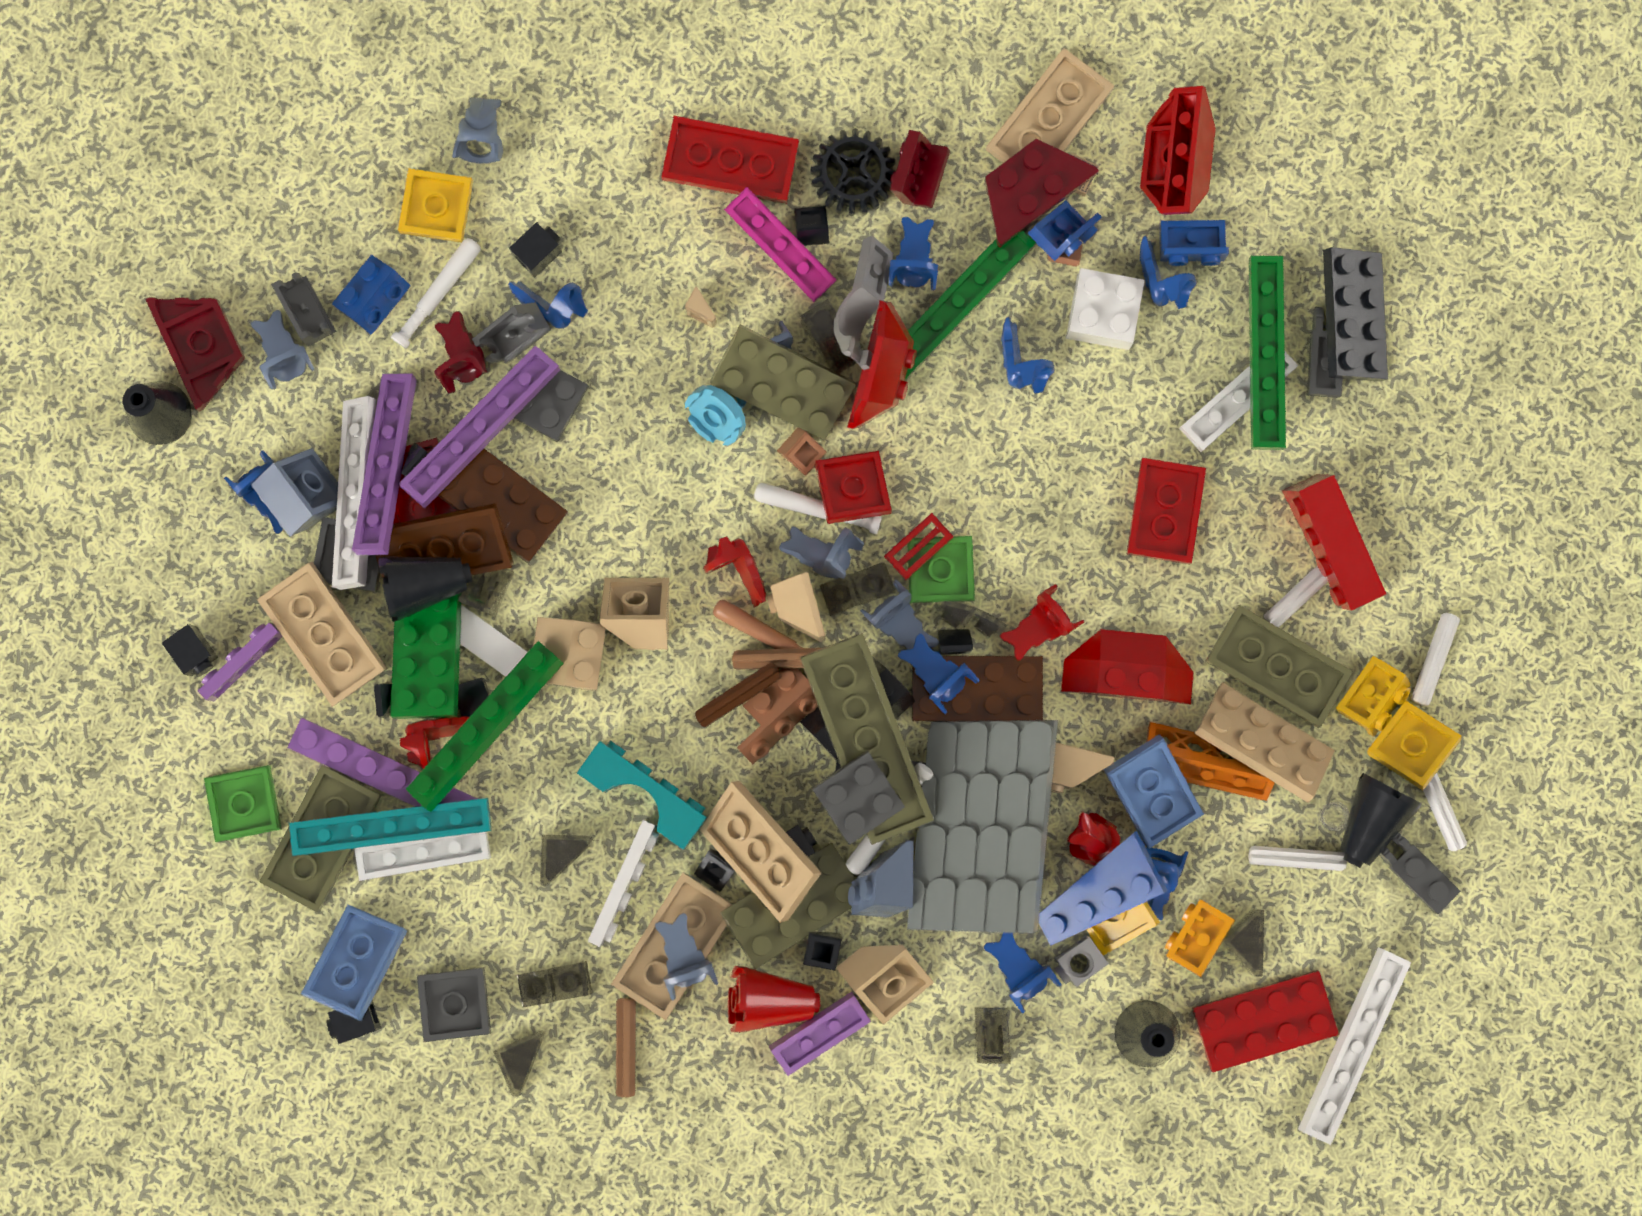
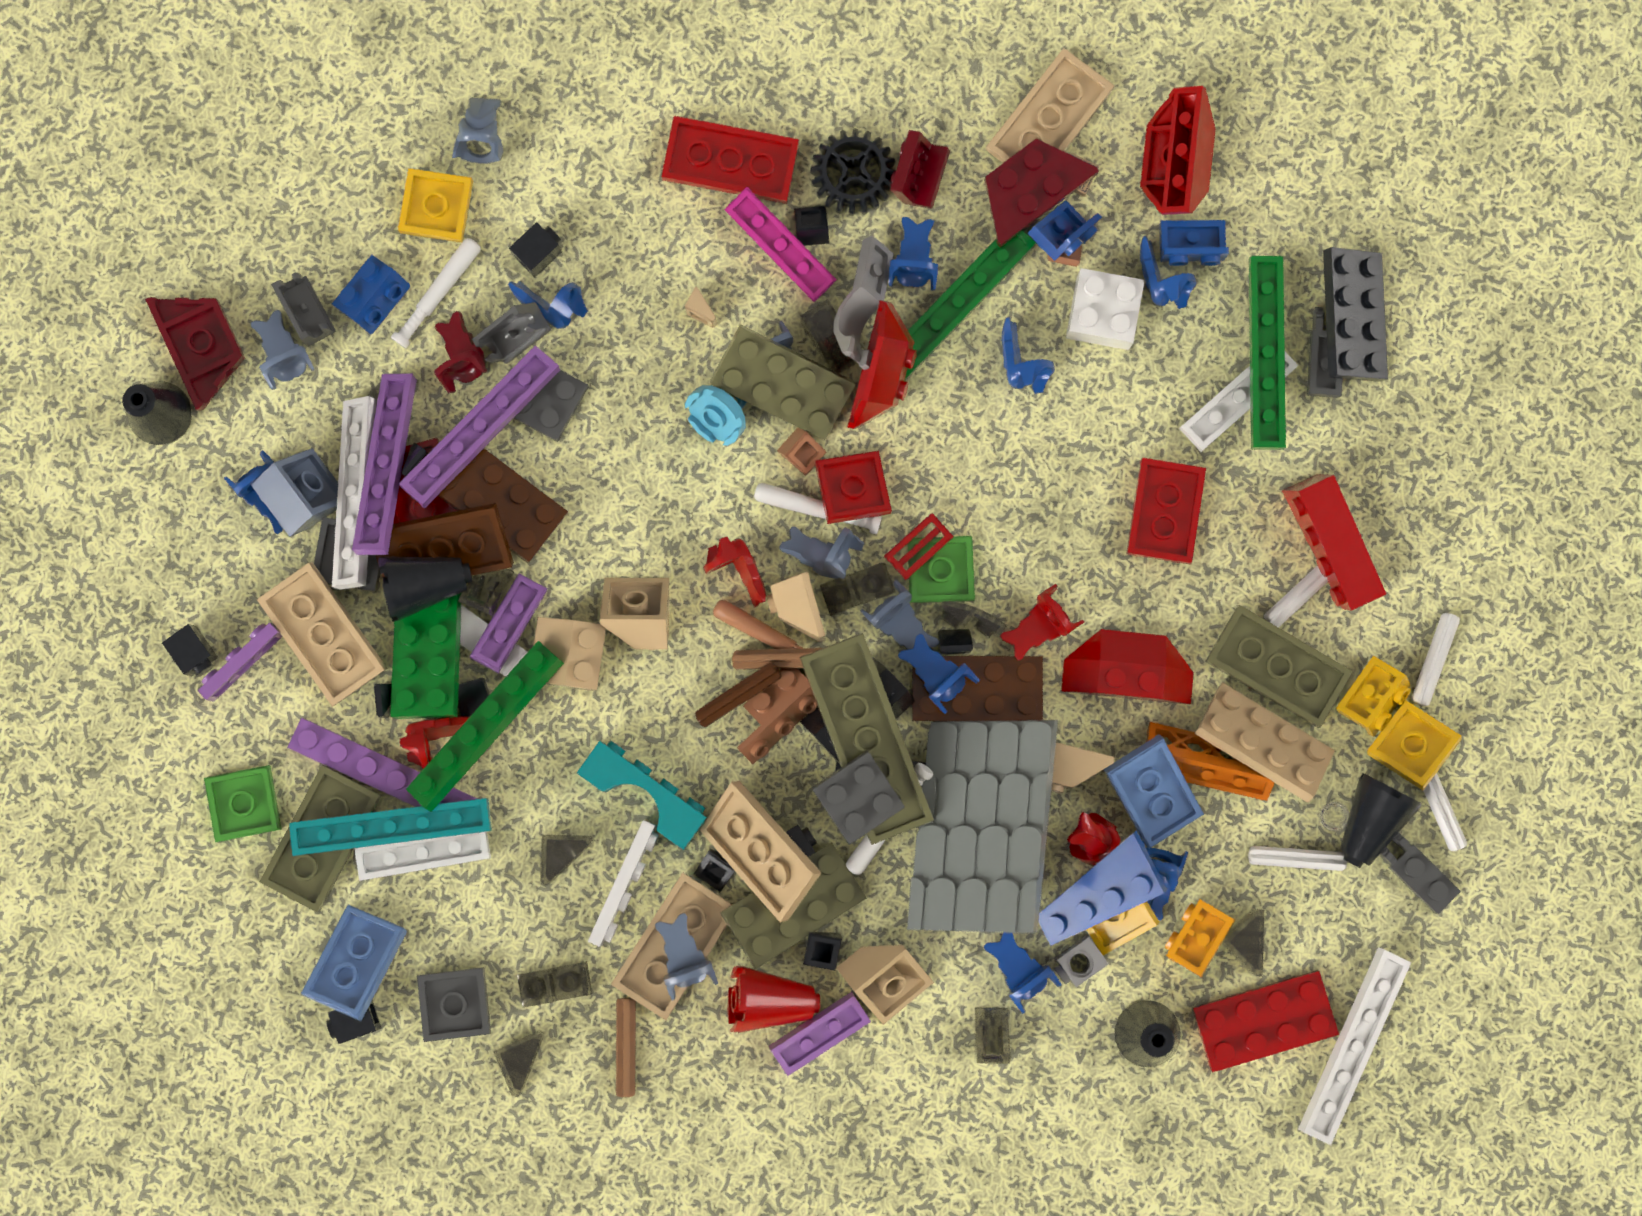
(508, 623): none -> medium lavender tile
(885, 884): sand blue slope -> none

